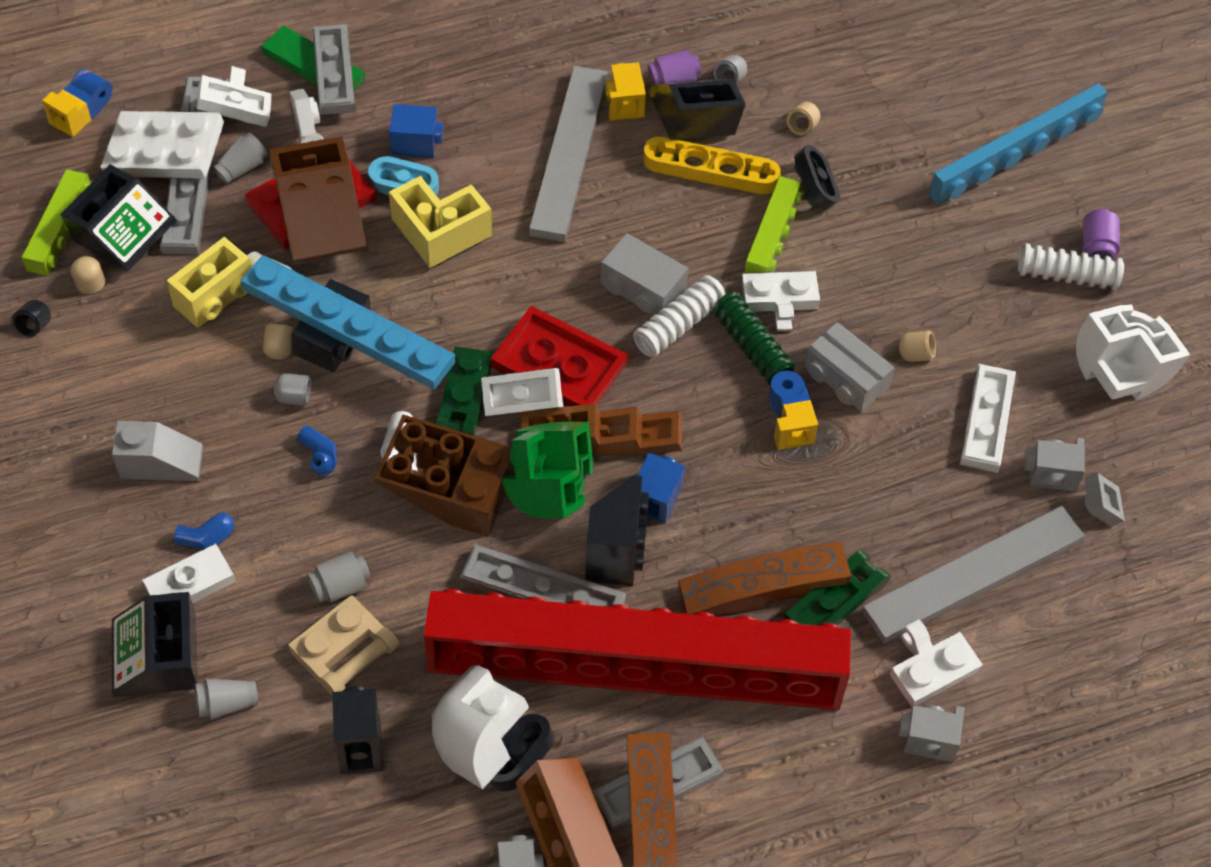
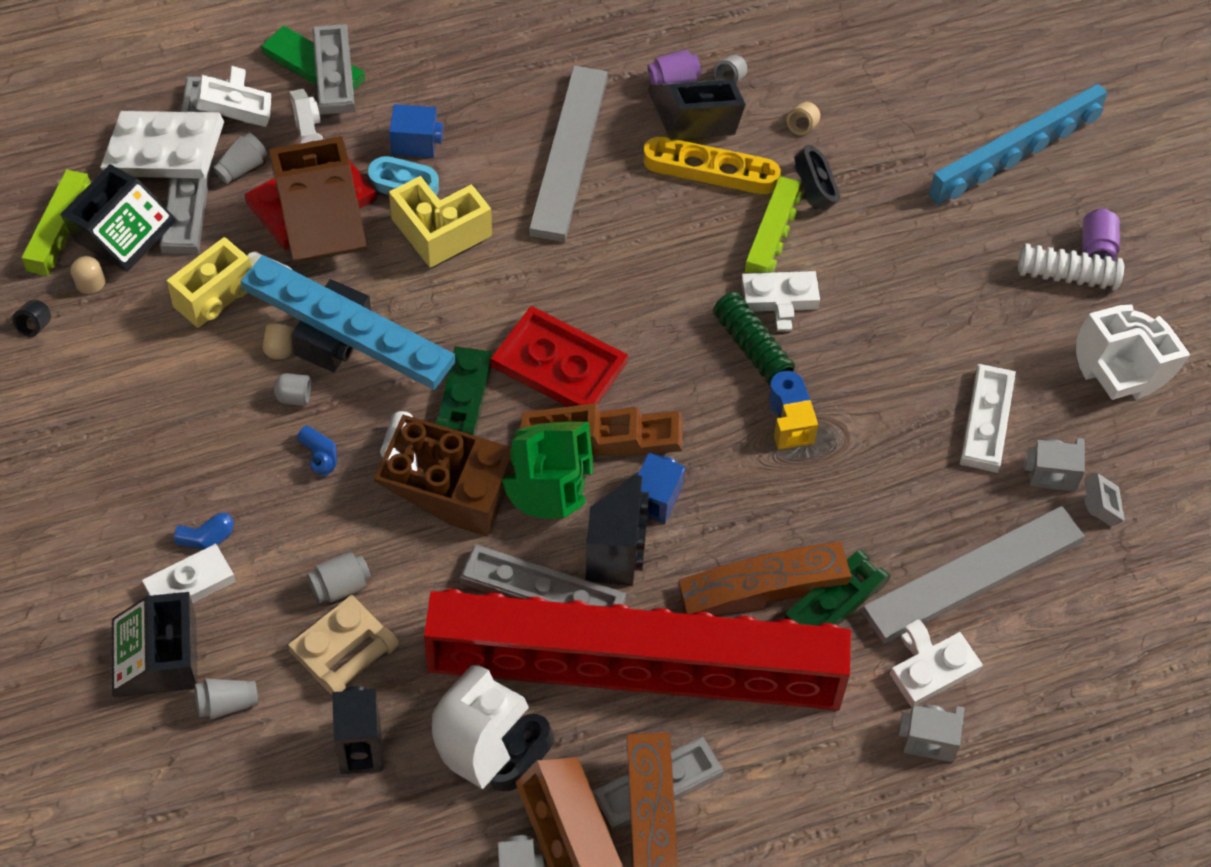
(77, 102): leg -> none
(155, 452): light grey slope -> none
(522, 392): white plate -> none
(625, 92): yellow brick -> none
(643, 275): light grey brick -> none
(678, 316): white piece -> none
(849, 367): light grey brick -> none
(917, 346): tan piece -> none

